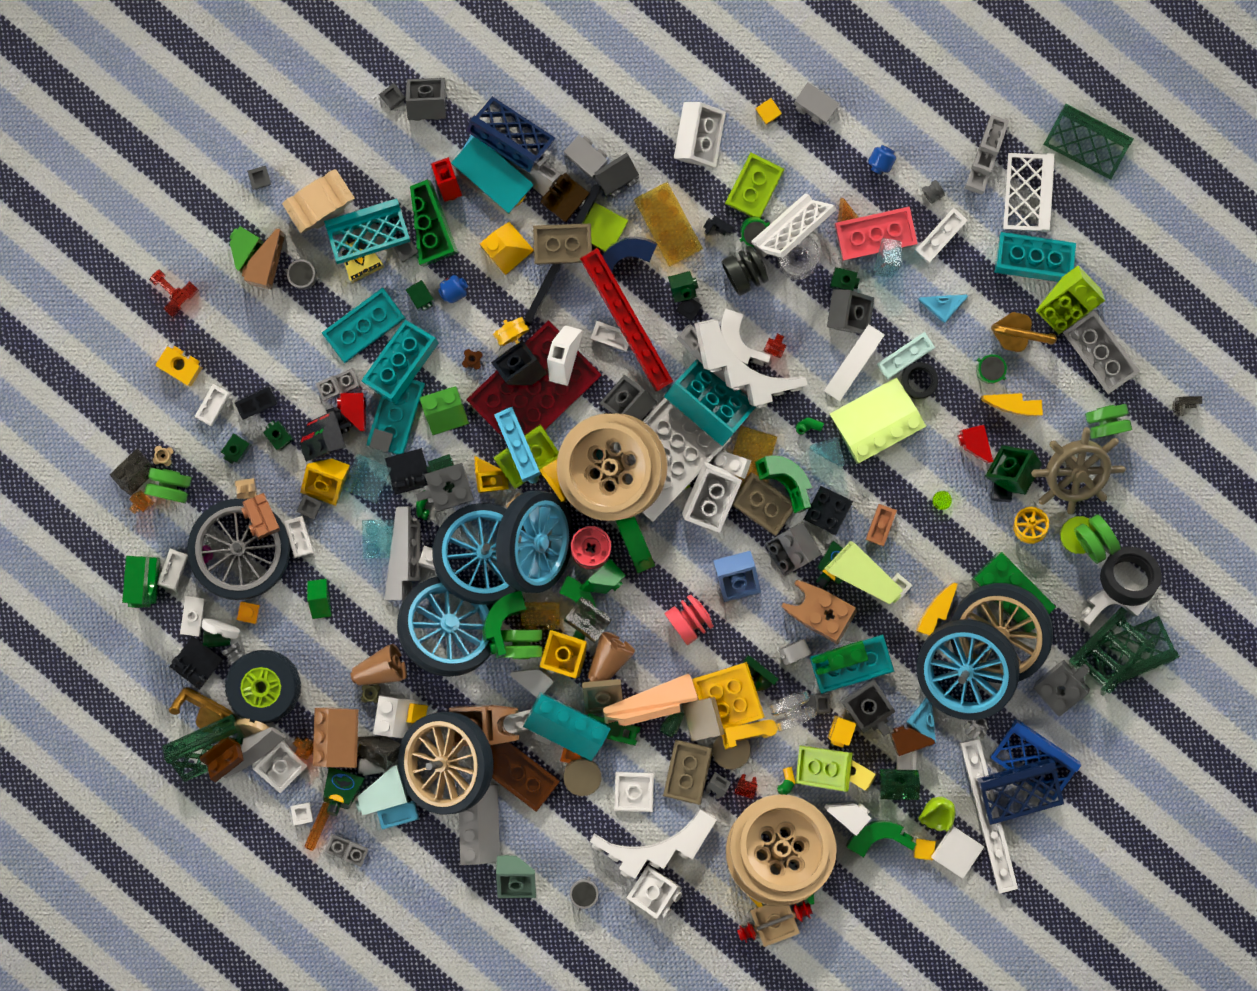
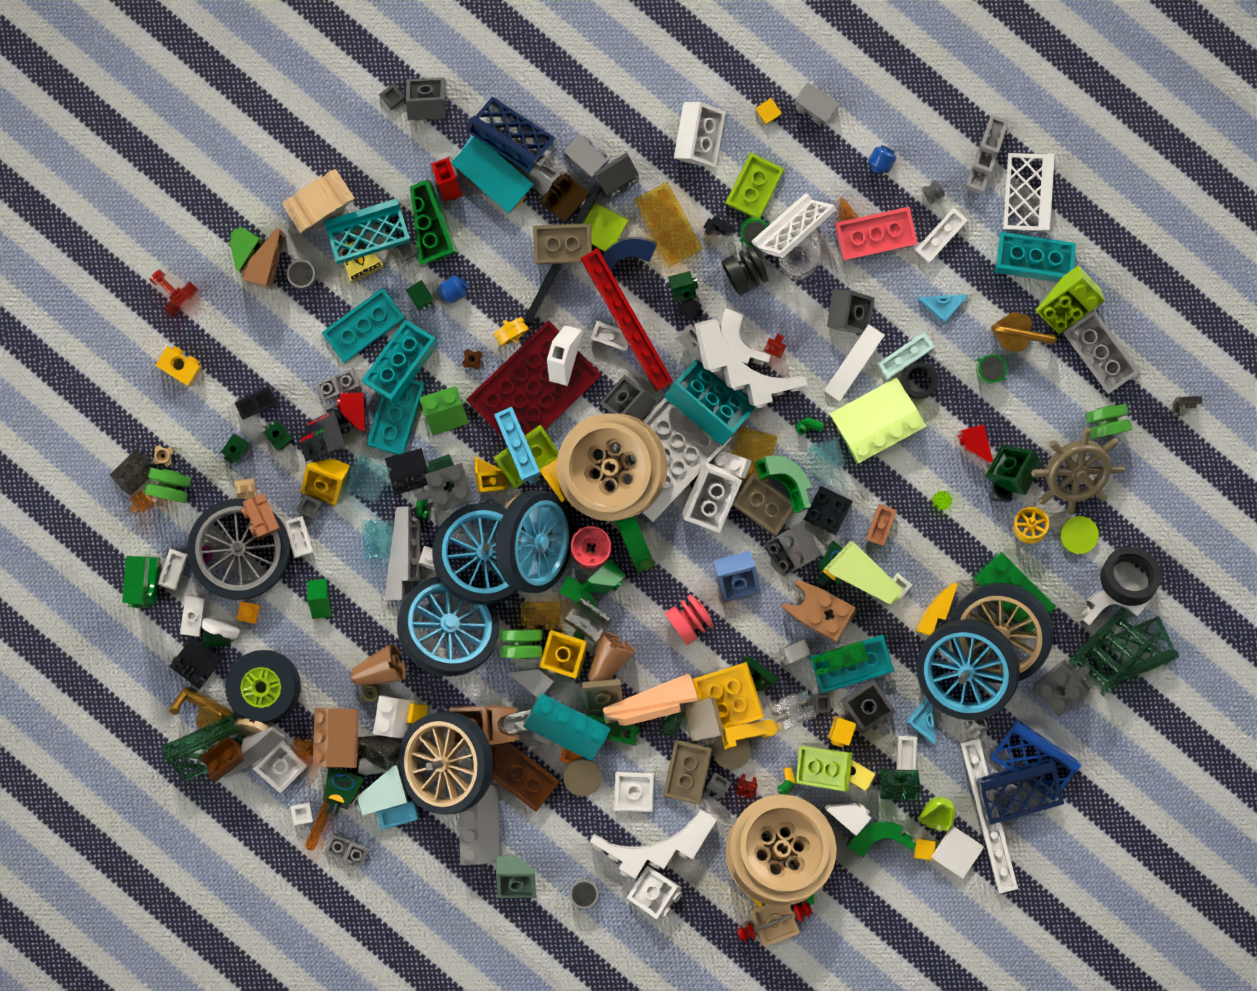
(212, 405): white plate -> none
(233, 653): dark grey wheel -> none
(259, 177): dark grey plate -> none
(381, 440): dark grey tile -> none
(505, 607): green arch -> none
(506, 247): yellow slope -> none
(519, 366): black slope -> none
(844, 279): dark green brick -> none
(888, 258): clear light blue slope -> none
(908, 740): reddish brown slope -> none
(1014, 404): yellow slope -> none
(1096, 126): clear green fence -> none
(1097, 539): bright green wheel -> none

